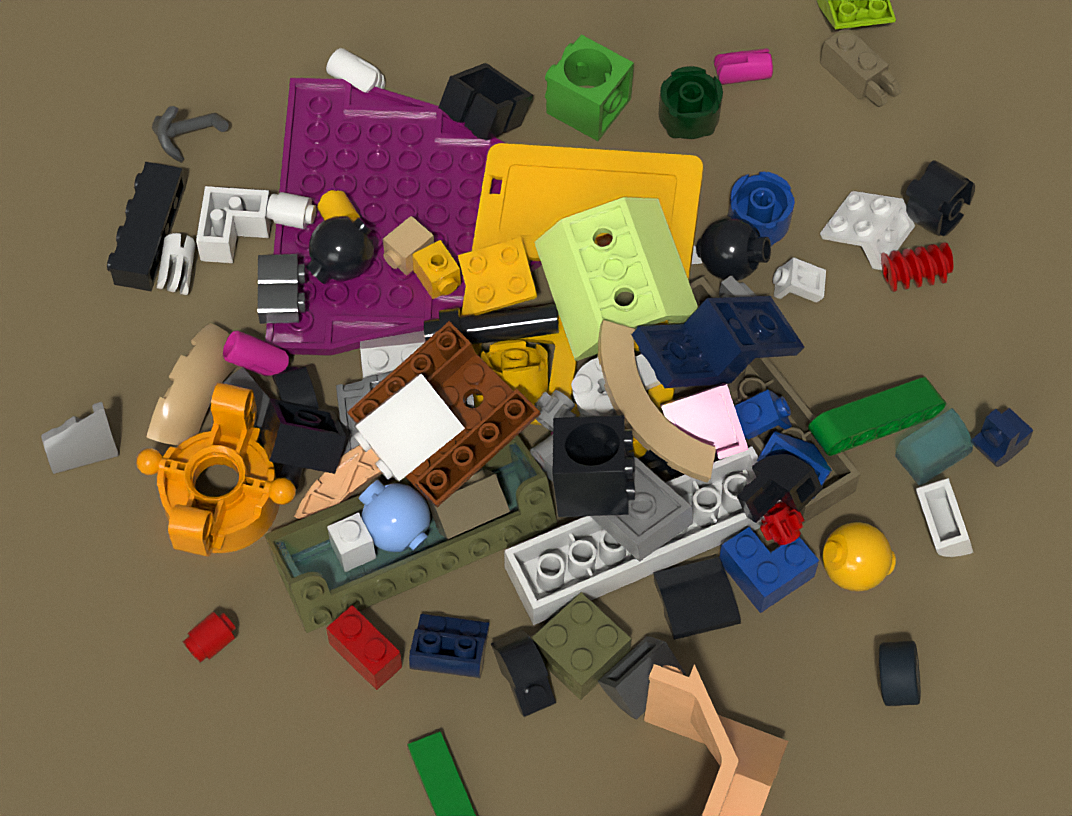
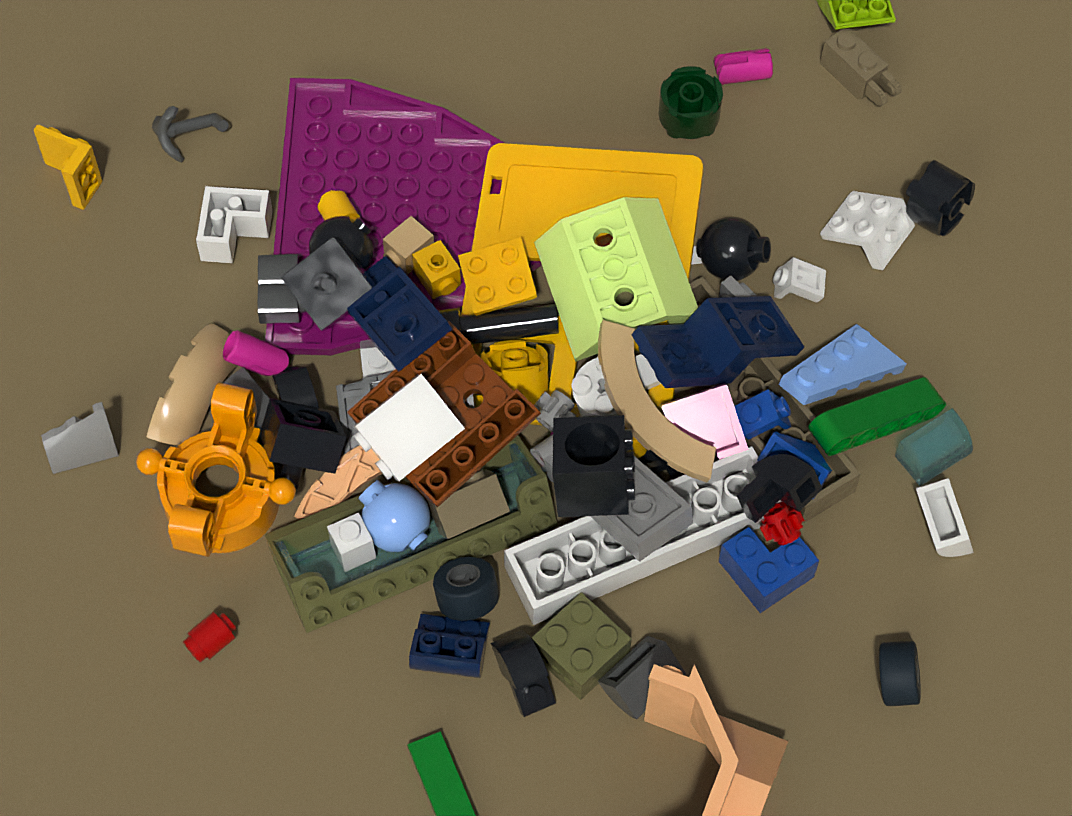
(75, 161): none -> yellow bracket
(147, 223): black brick -> none
(177, 259): white arm -> none
(291, 210): white brick -> none
(328, 282): none -> black brick
(354, 70): white arm -> none
(364, 647): red brick -> none
(397, 315): none -> dark blue bracket
(466, 588): none -> black wheel
(485, 101): black piece -> none
(588, 108): bright green brick -> none
(697, 598): black slope -> none
(765, 203): blue brick -> none
(840, 365): none -> light blue wing
(857, 556): yellow brick -> none
(917, 265): red piece -> none
(1002, 436): dark blue brick -> none

